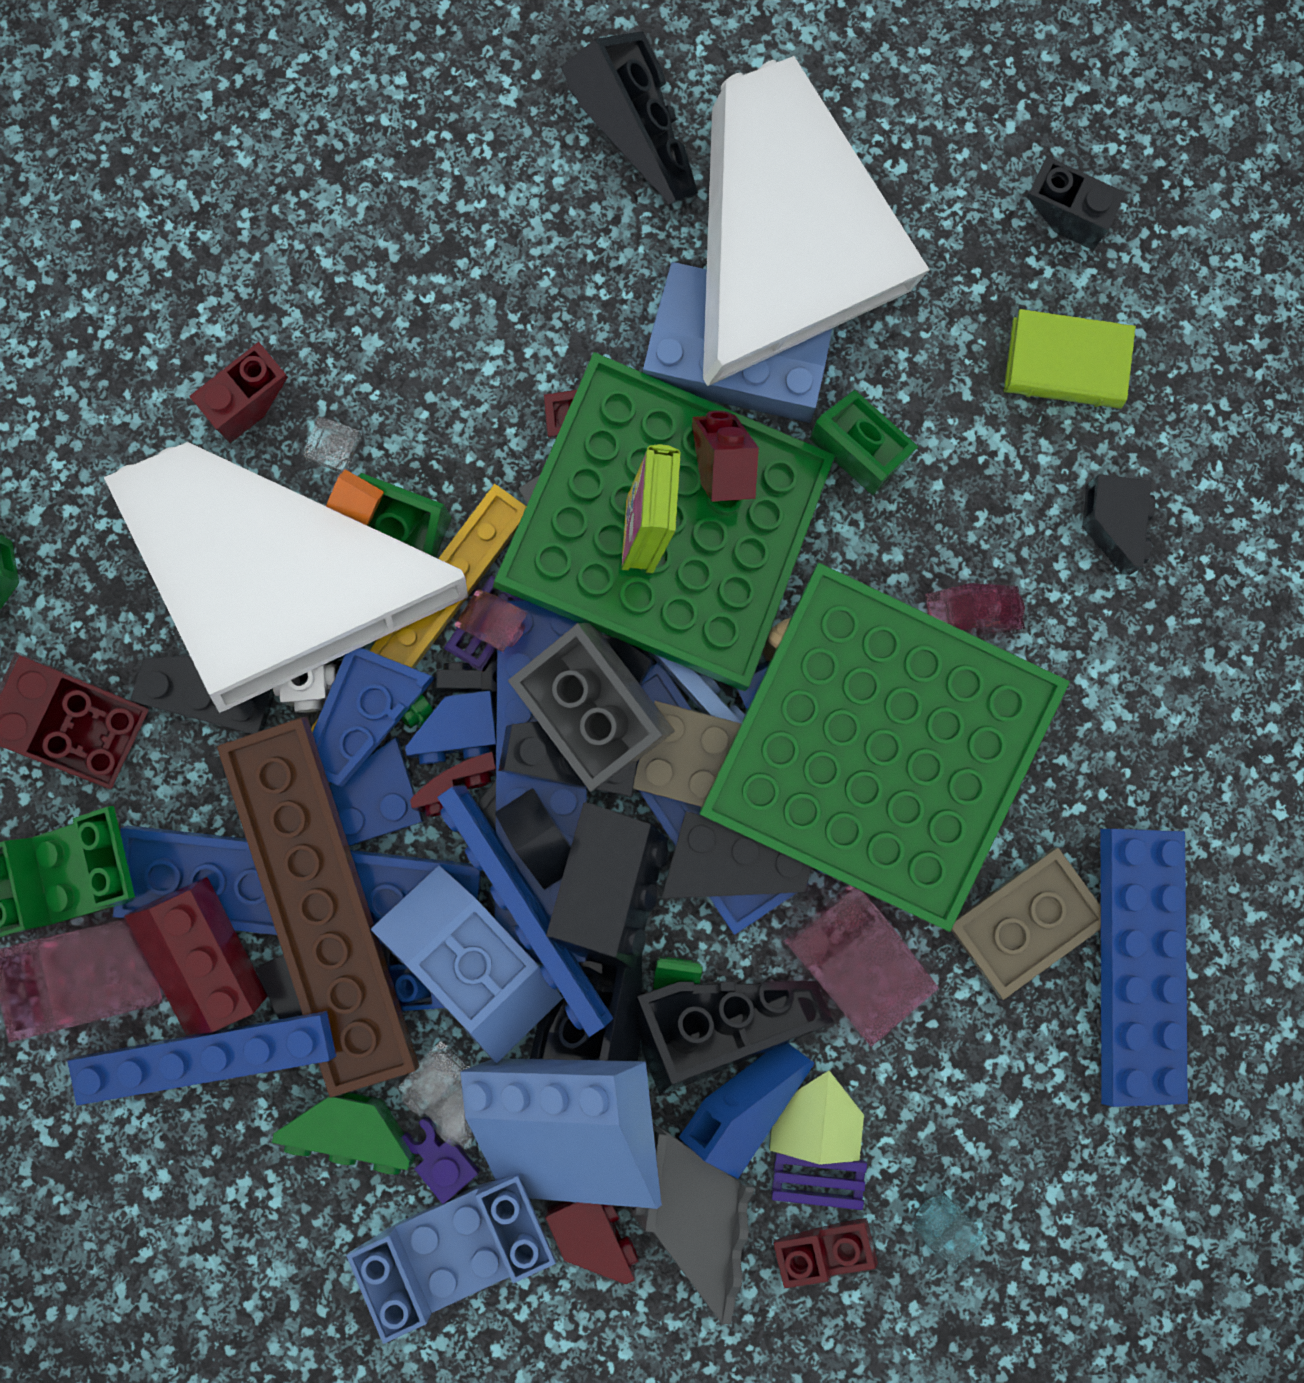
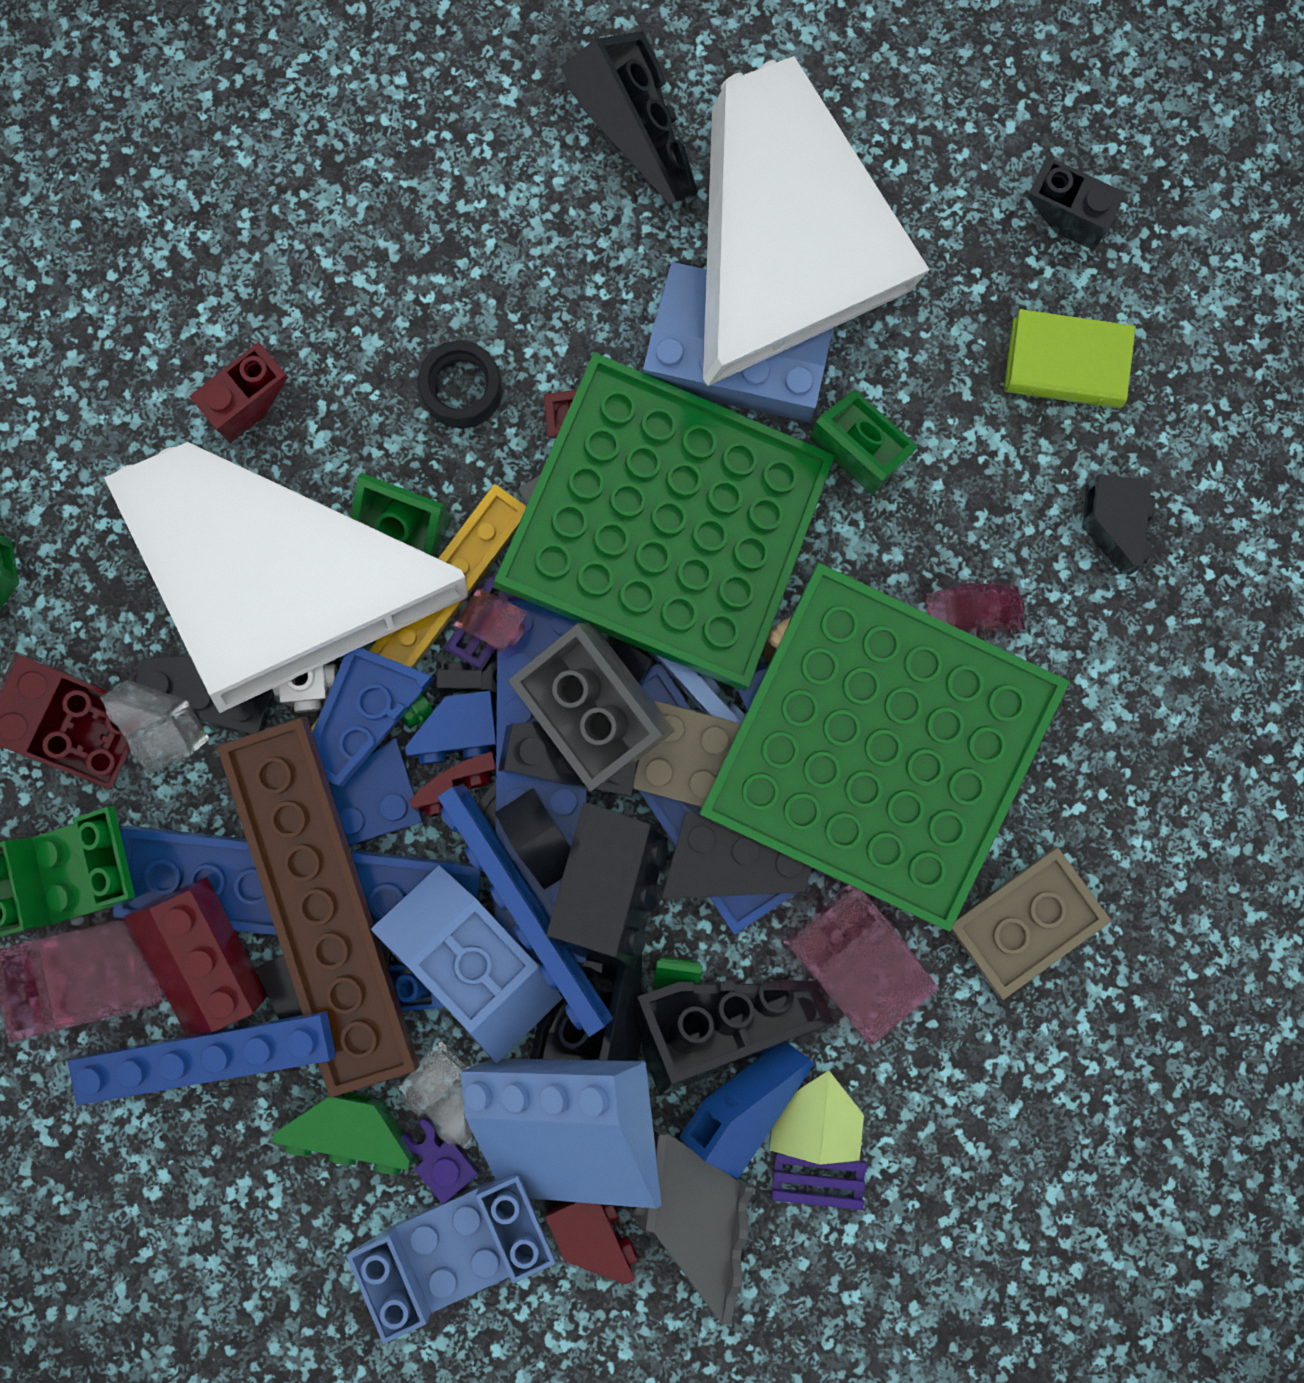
(154, 724): none -> clear slope
(332, 445): clear plate -> none
(354, 497): orange tile -> none
(454, 352): none -> black tyre
(651, 508): lime piece -> none
(725, 456): dark red slope -> none
(825, 1252): dark red slope -> none
(947, 1229): clear light blue bracket -> none
(1143, 968): blue plate -> none

